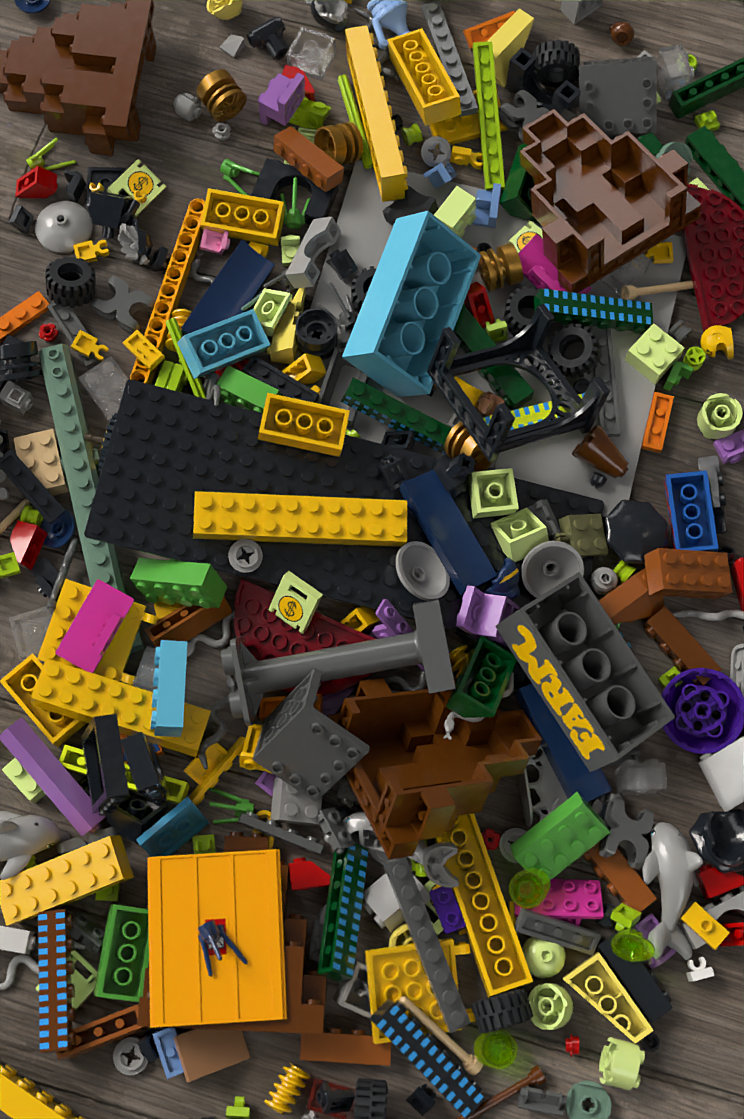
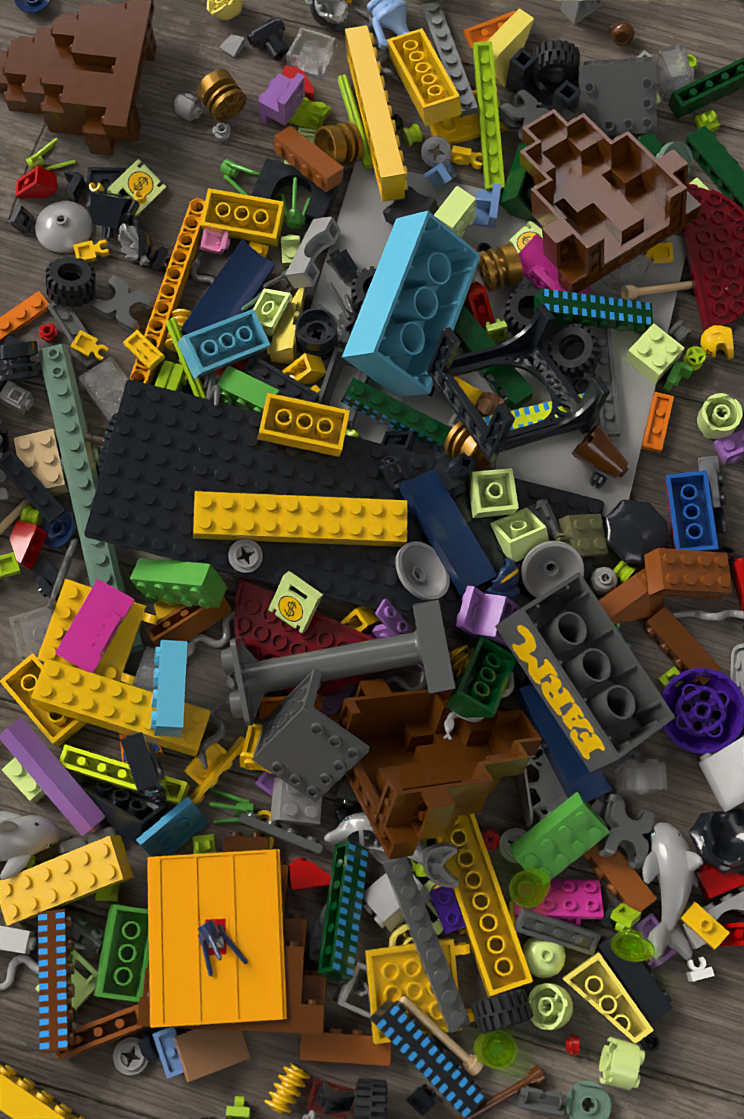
(104, 764): black window -> none
(331, 822): dark grey hinge -> none

